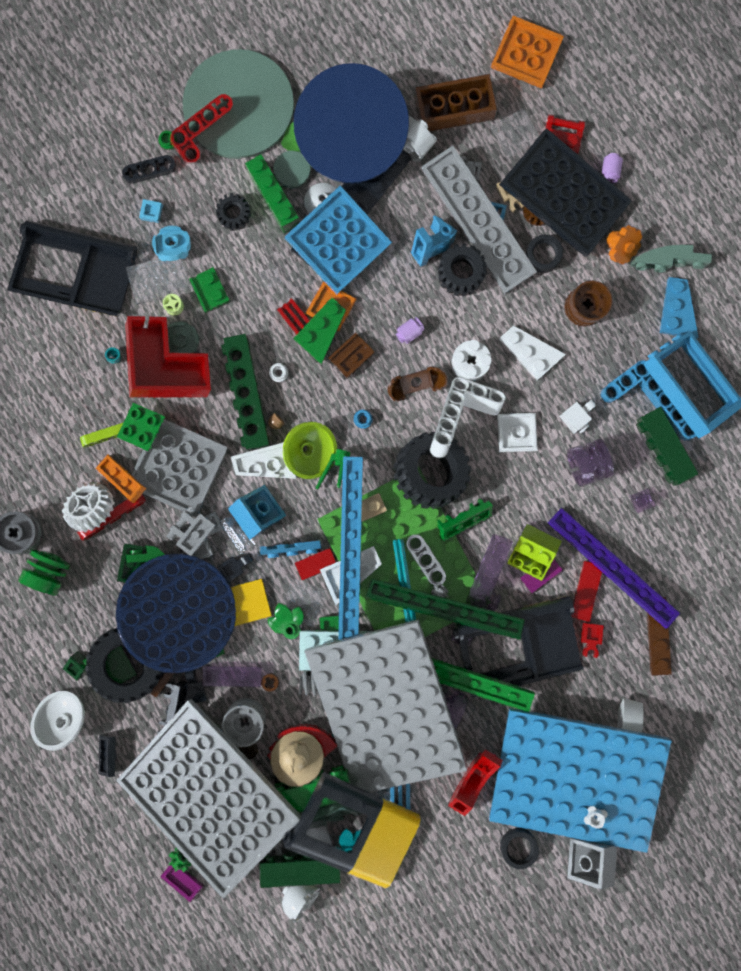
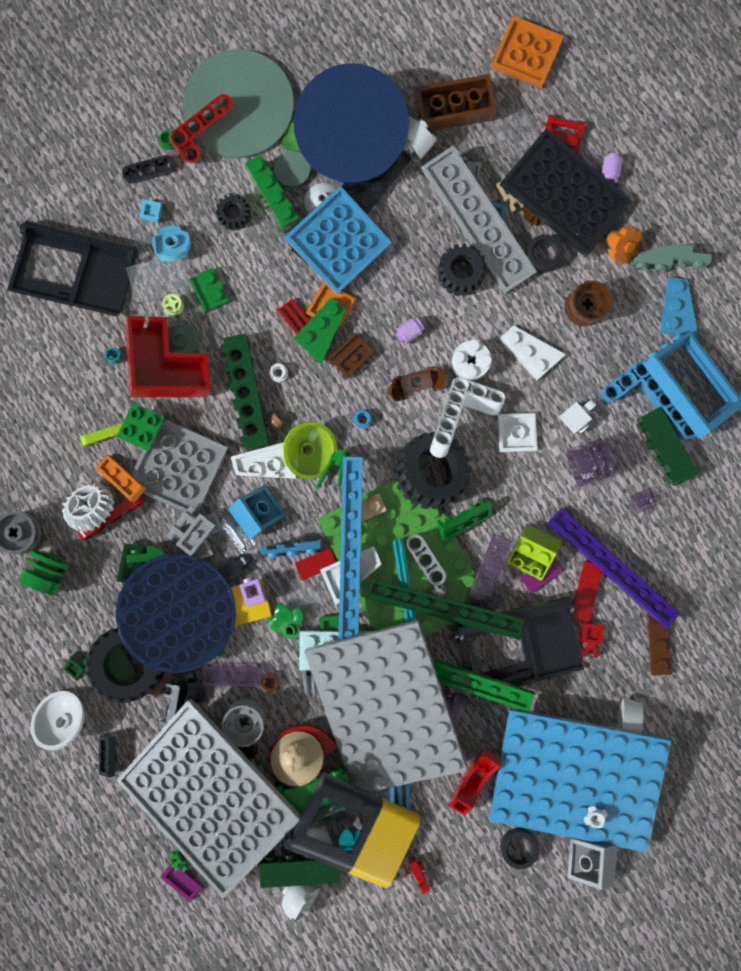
(249, 598): none -> lavender brick
(418, 870): none -> red plate
(432, 244): dark azure tile -> none

